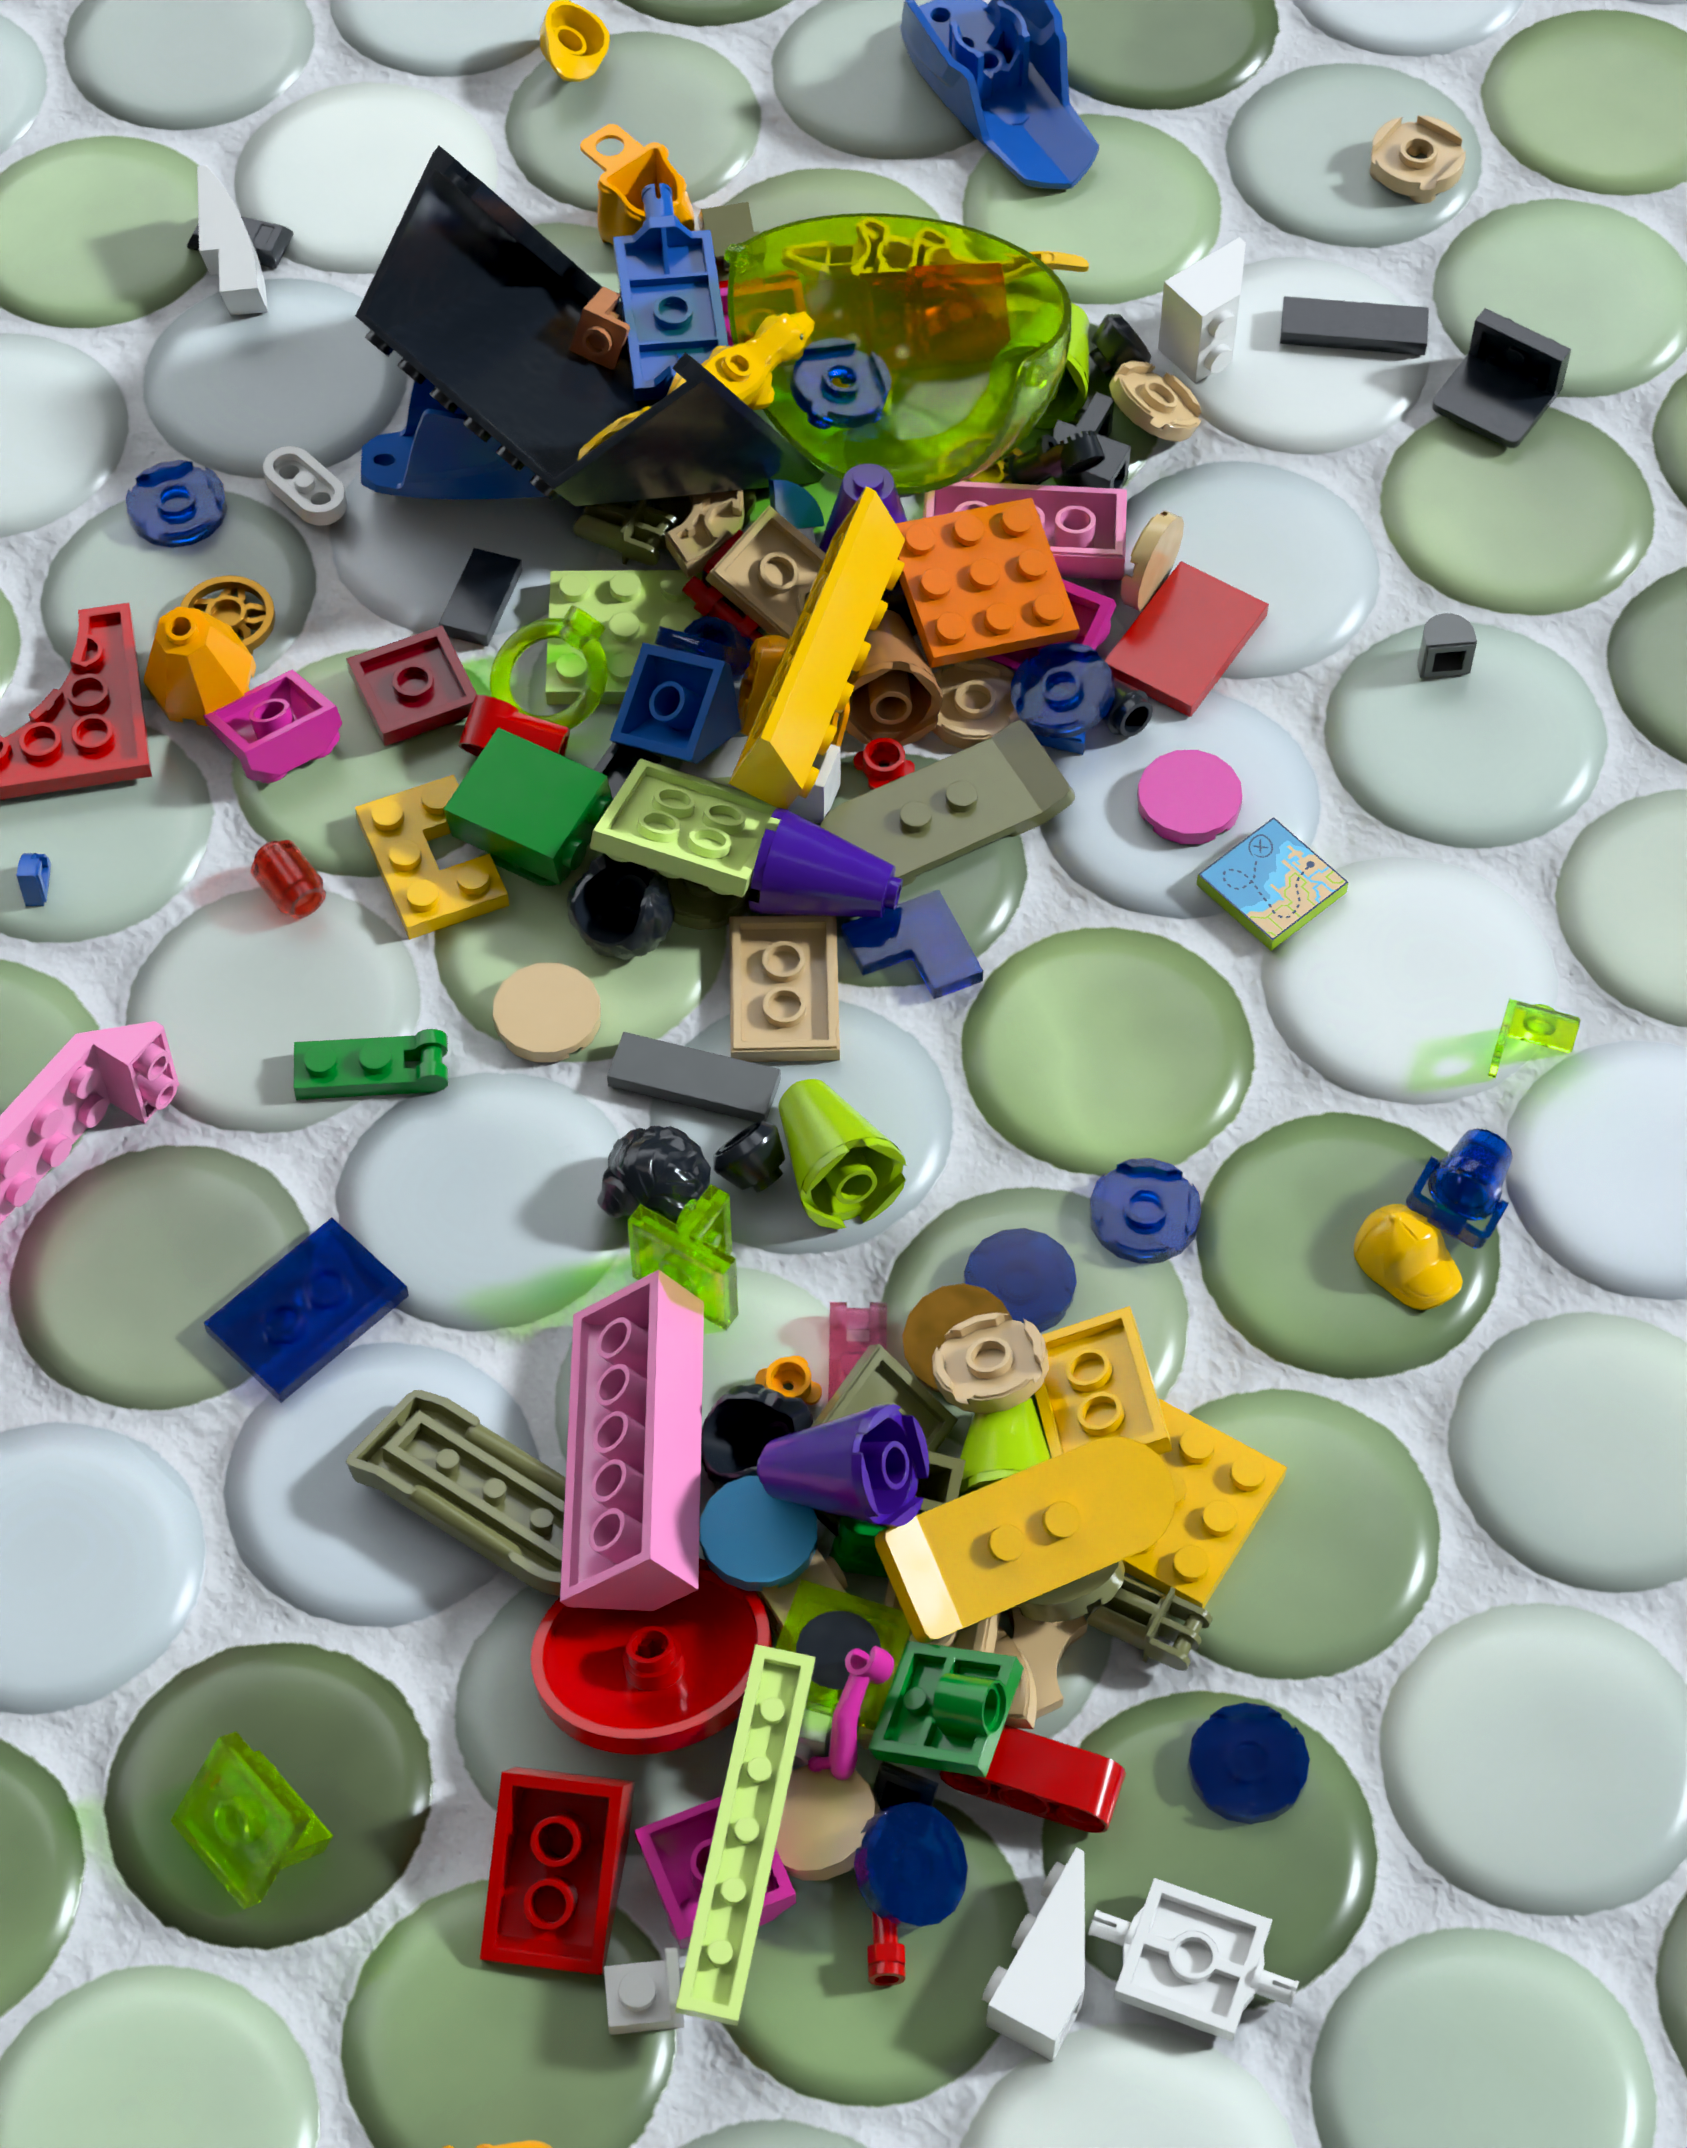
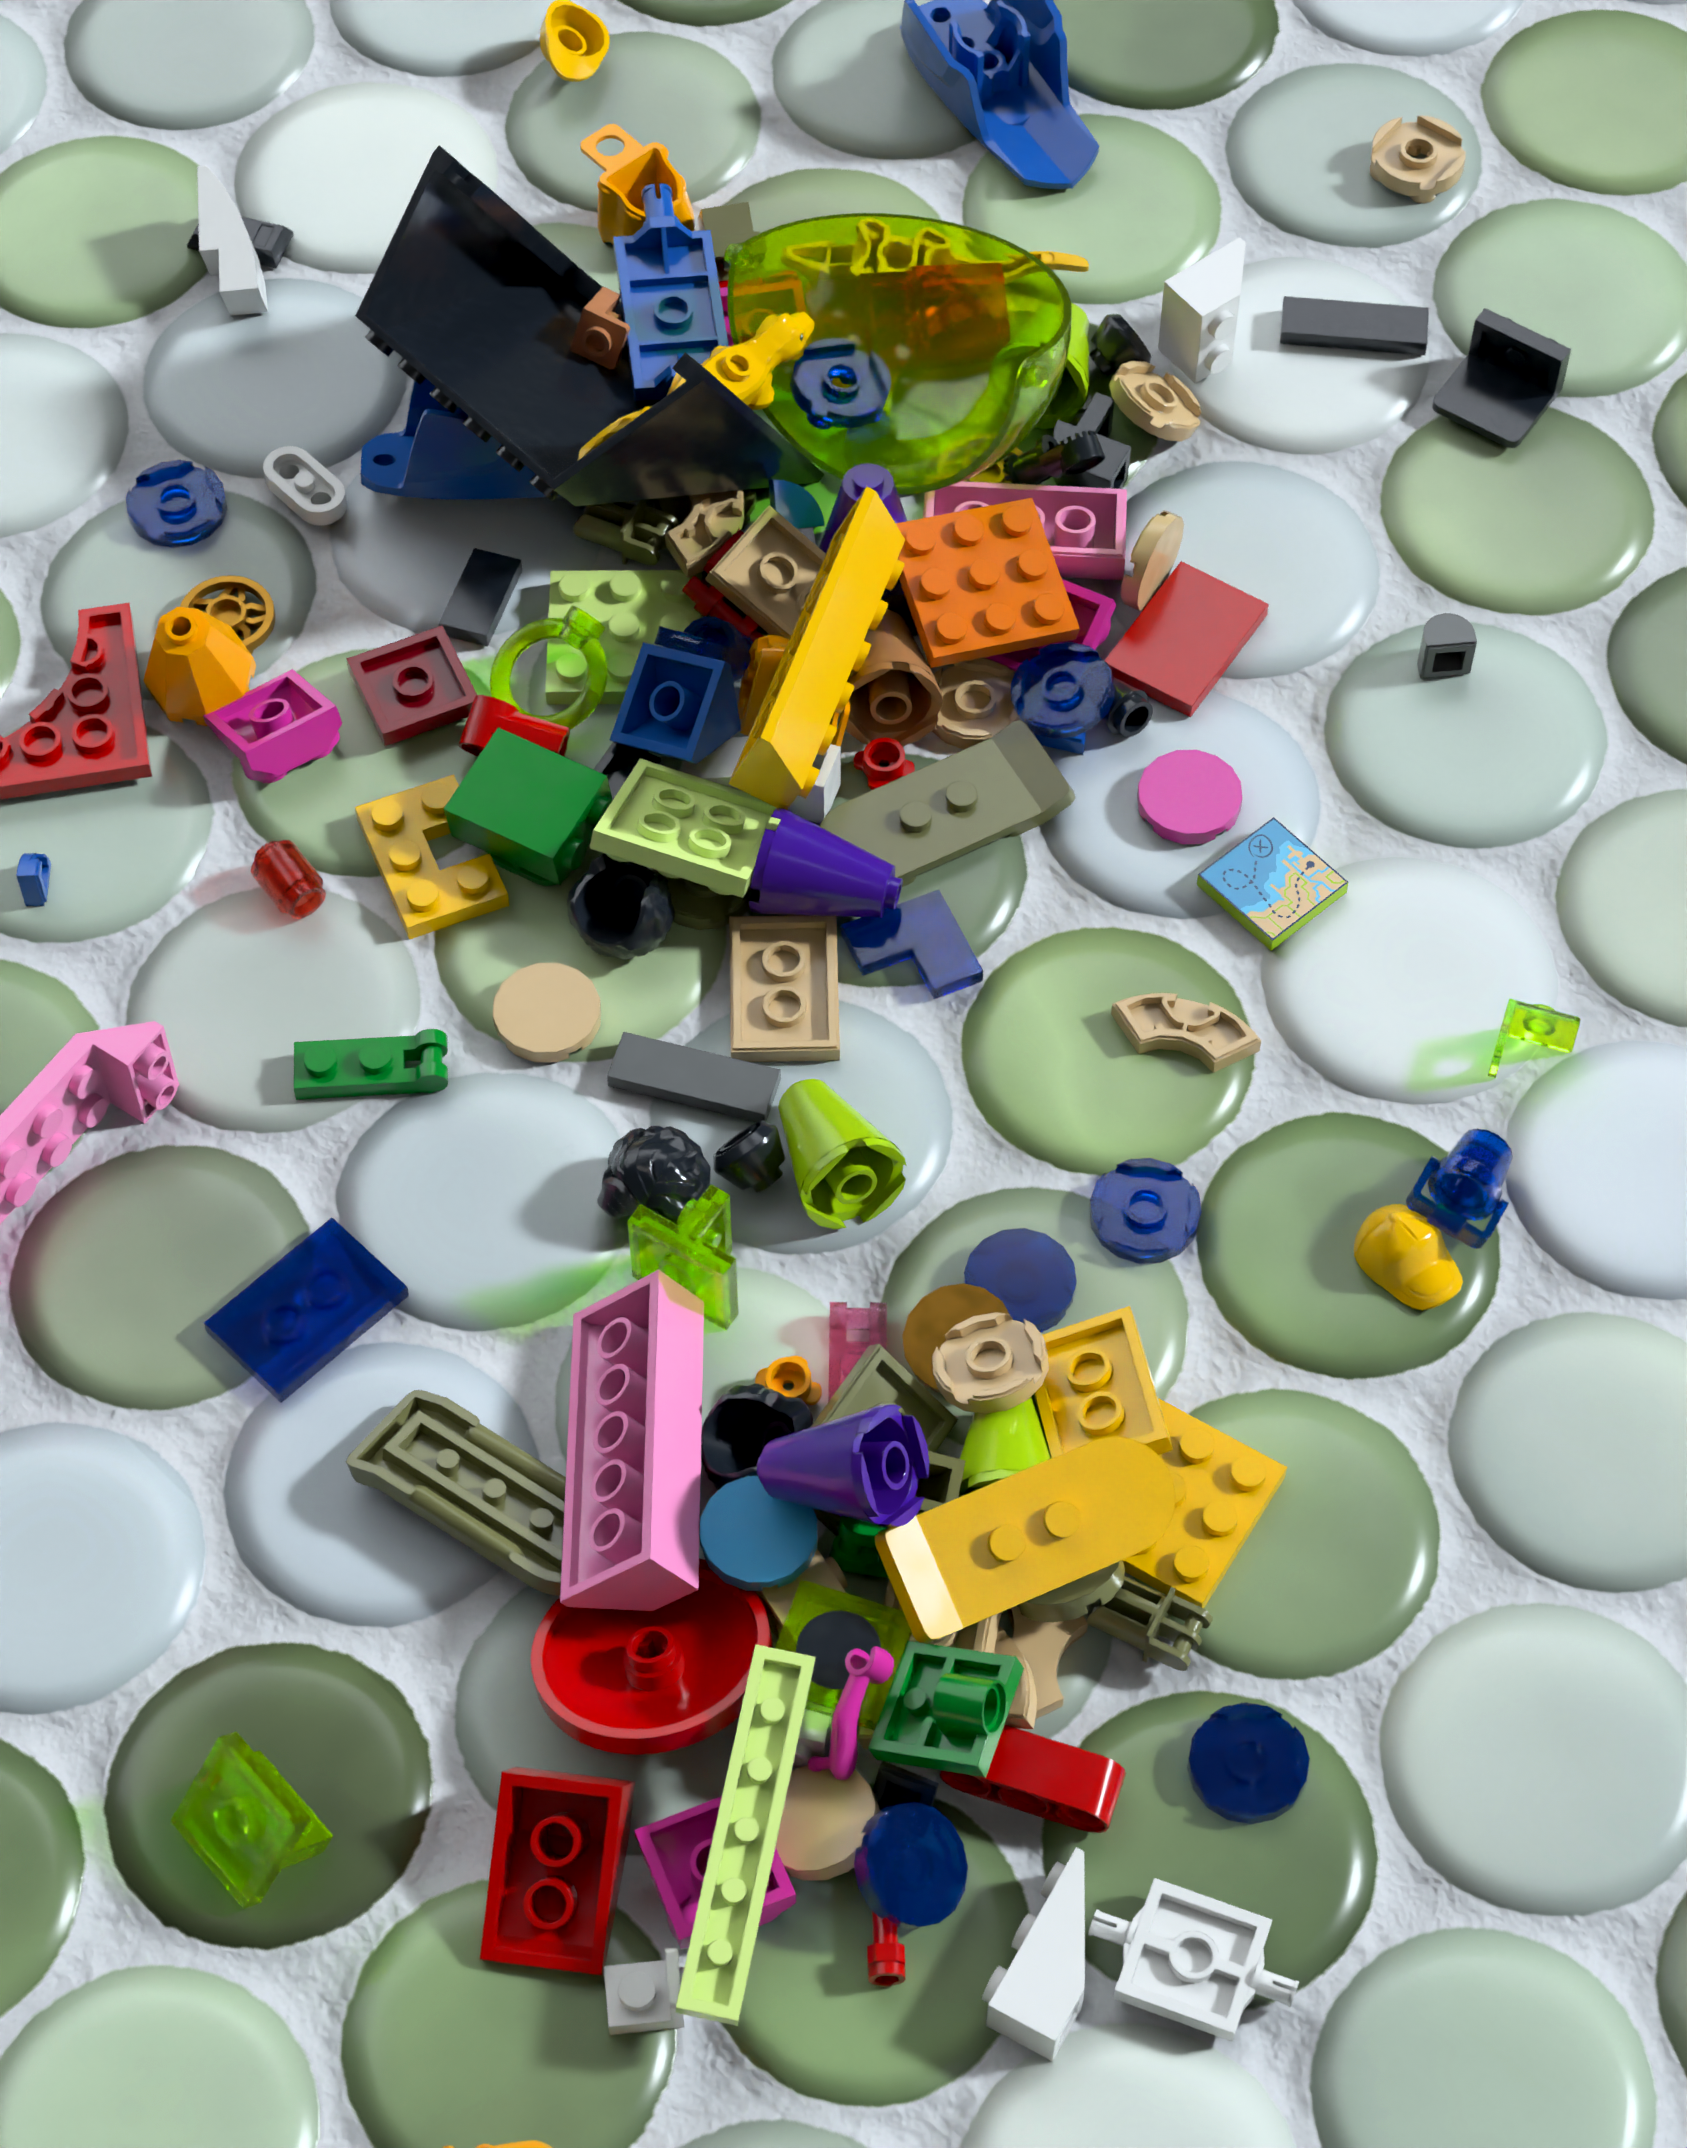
(1185, 1026): none -> tan tile

